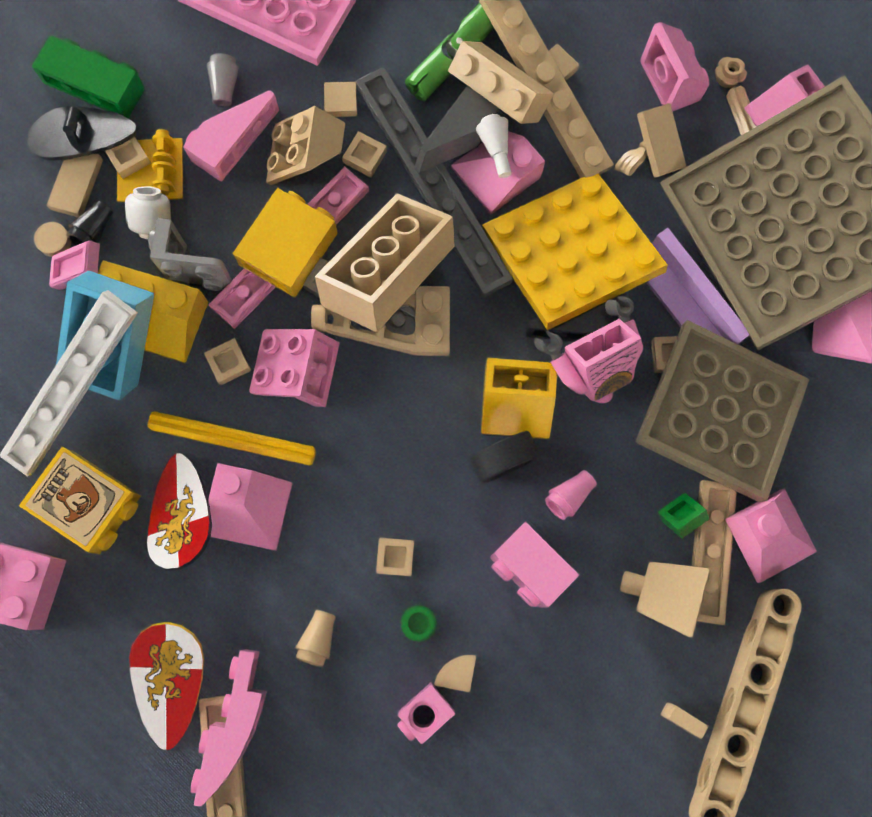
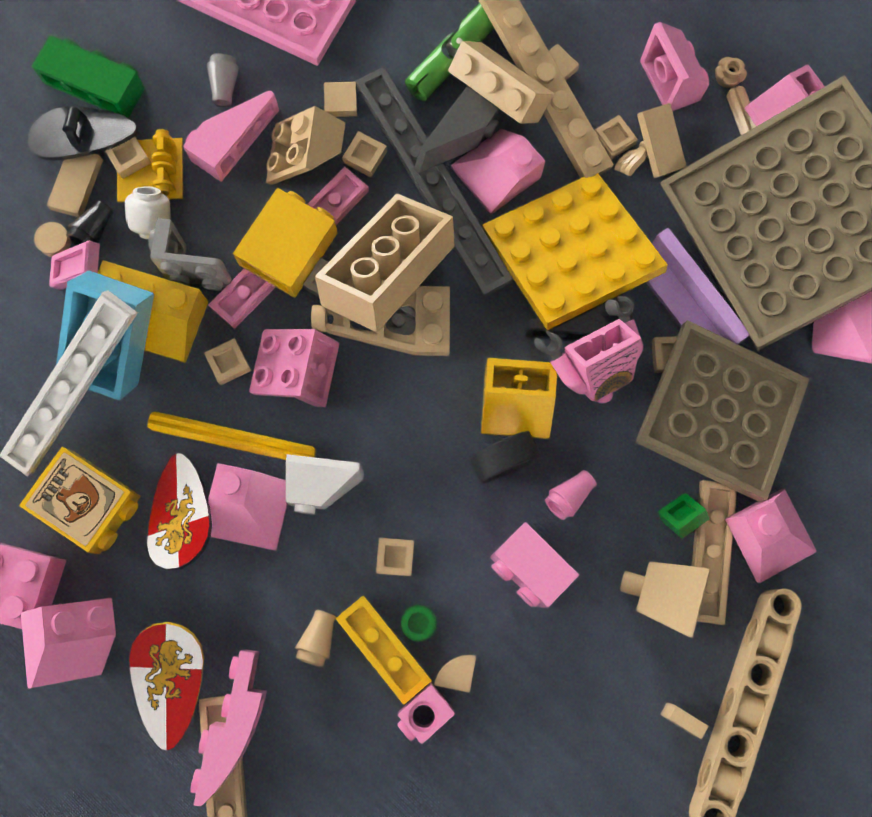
(67, 641): none -> bright pink slope
(318, 481): none -> white slope
(383, 649): none -> yellow plate
(494, 135): white cone -> none
(616, 136): none -> tan tile

